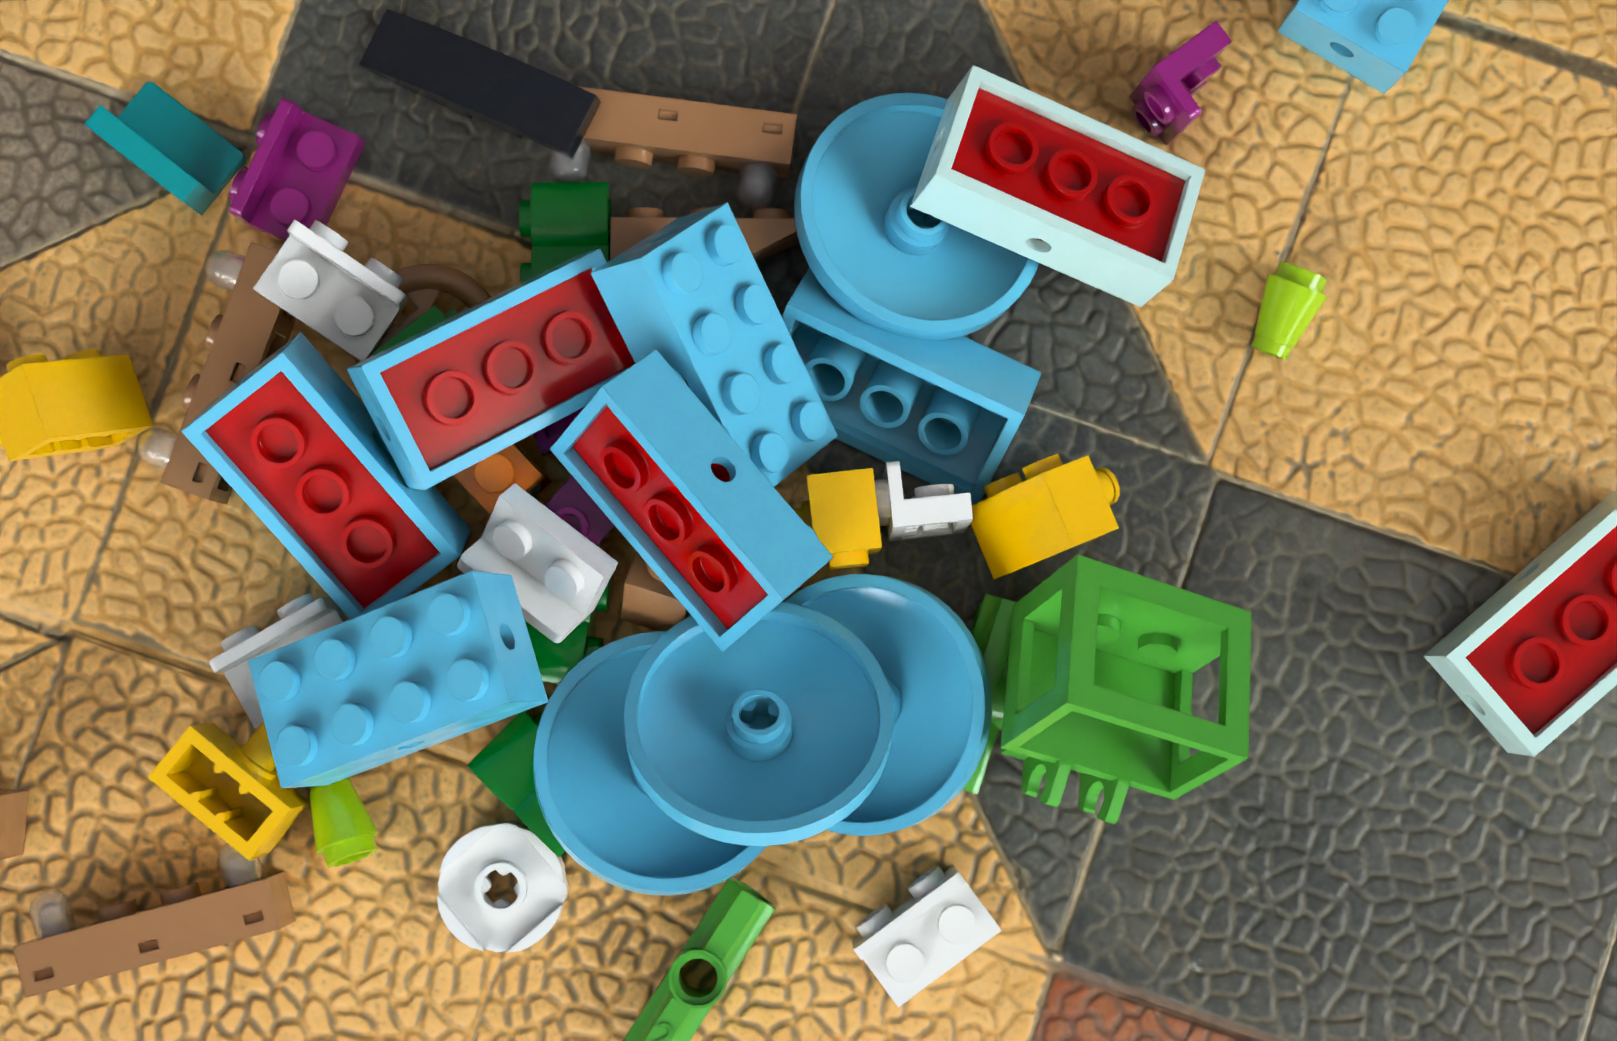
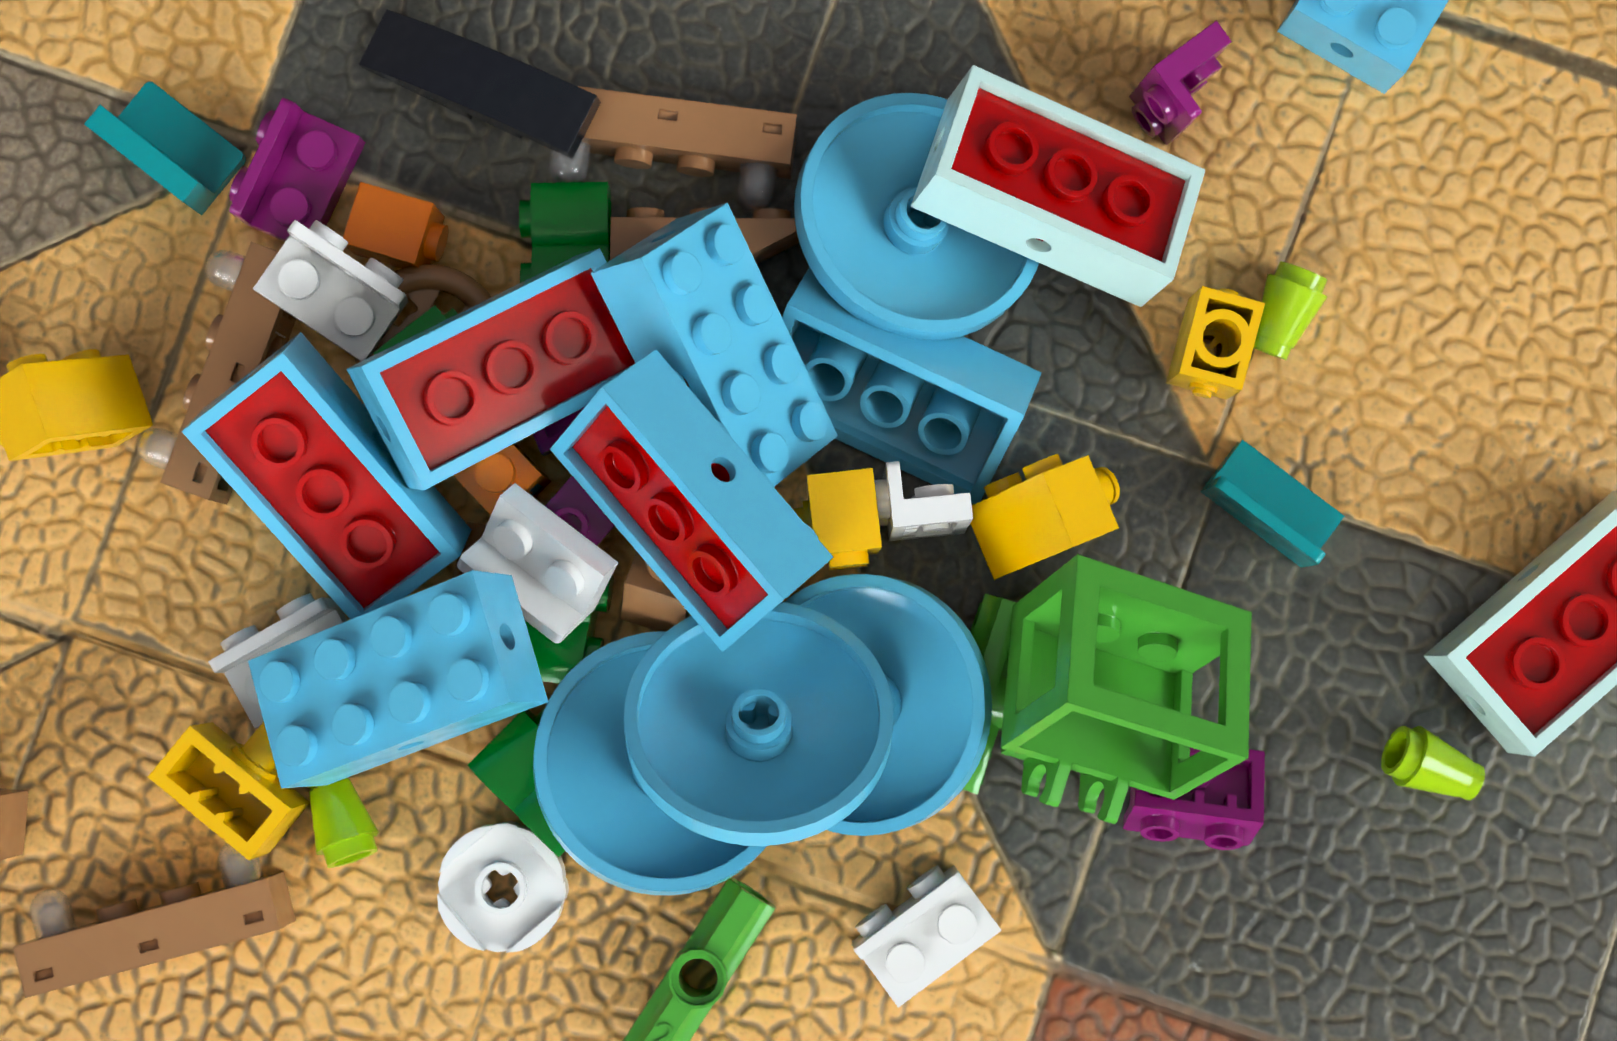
(395, 228): none -> orange brick
(1219, 812): none -> magenta bracket
(1231, 326): none -> yellow head
(1273, 504): none -> teal panel
(1429, 764): none -> lime cone

